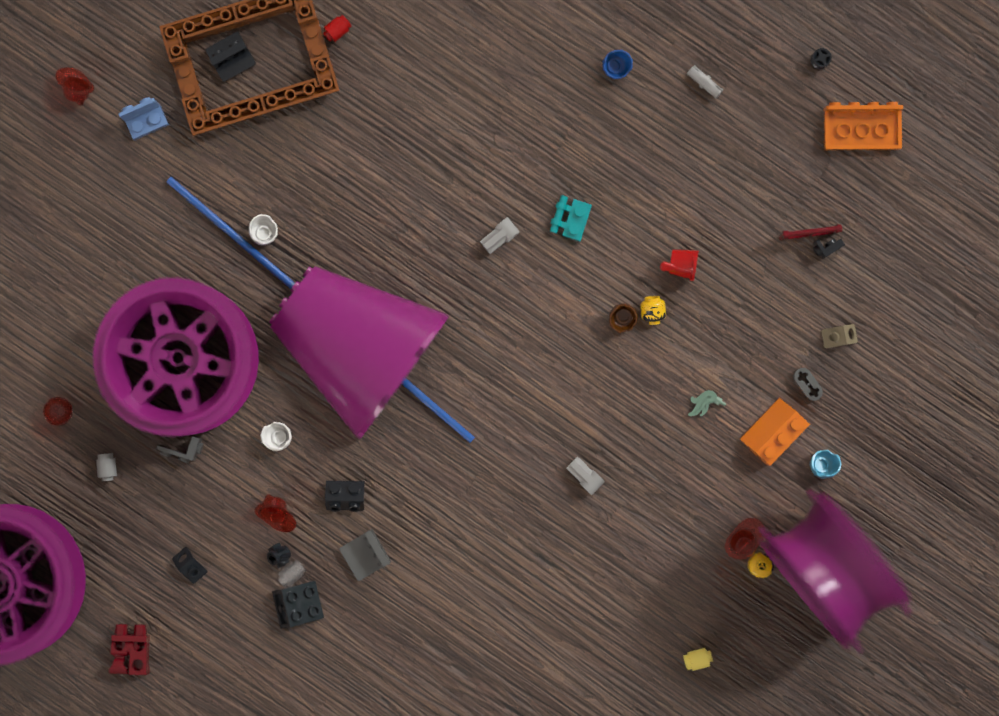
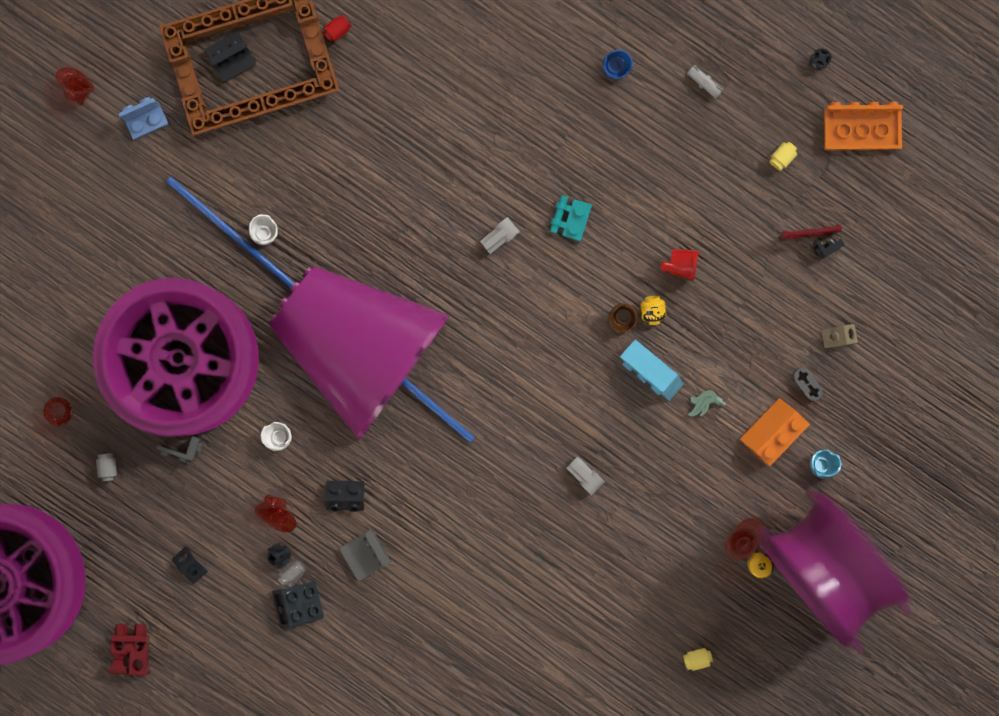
(651, 370): none -> medium azure wedge
(783, 156): none -> light yellow brick

